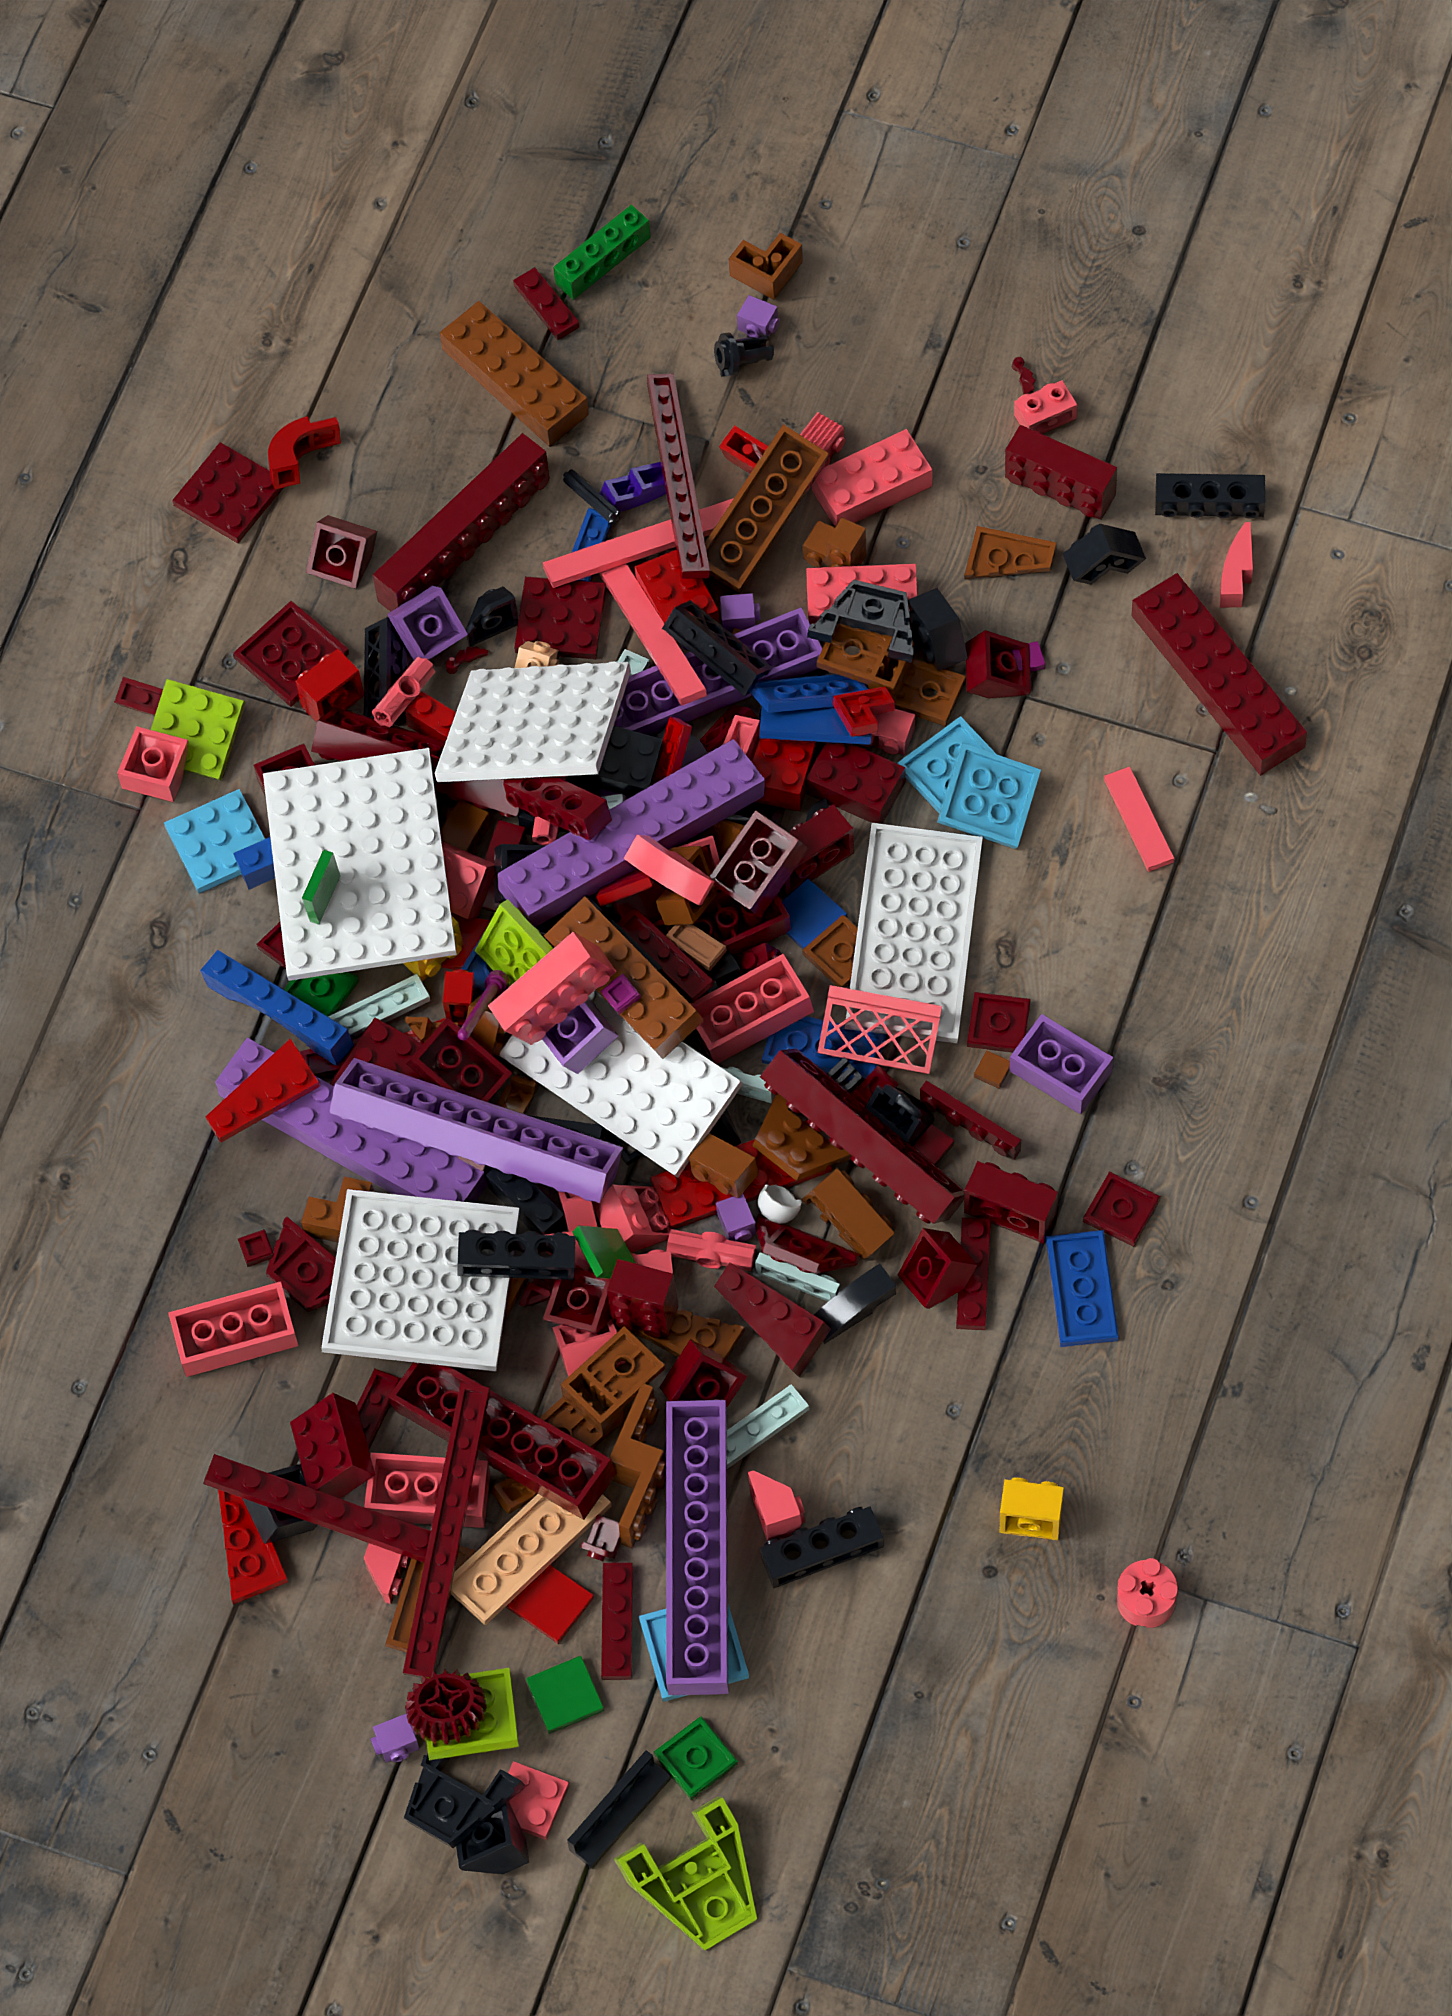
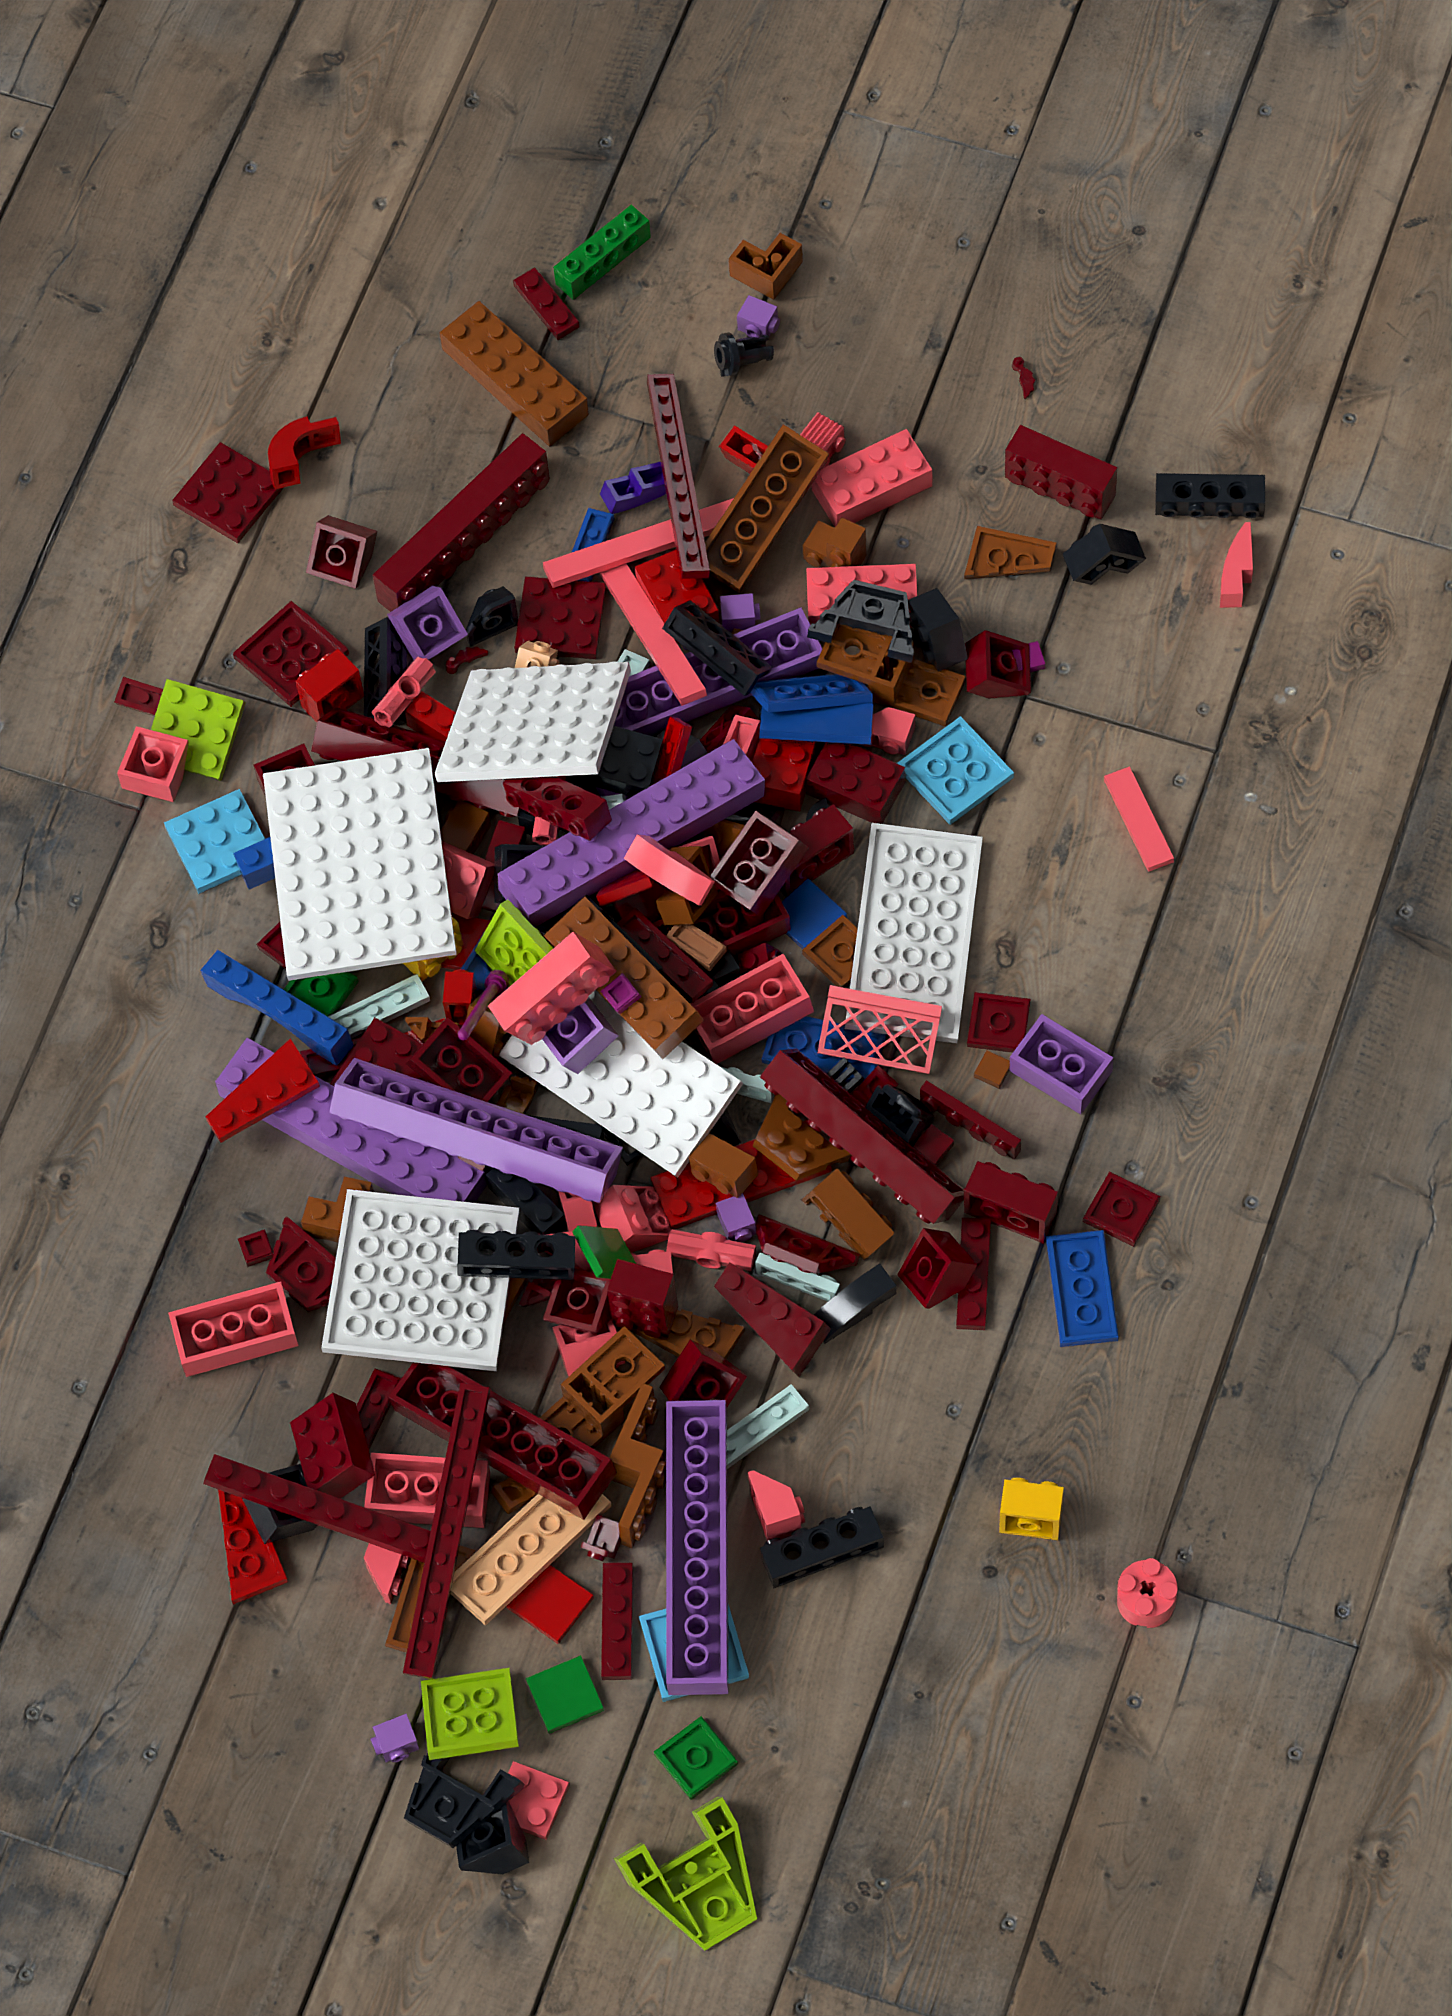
(321, 886): green tile -> none
(458, 1693): dark red gear -> none
(591, 496): black axle -> none
(618, 1810): black fence -> none
(778, 1204): white hair -> none
(859, 708): red plate -> none
(988, 796): medium azure plate -> none
(1046, 408): coral brick -> none
(1219, 674): dark red brick -> none

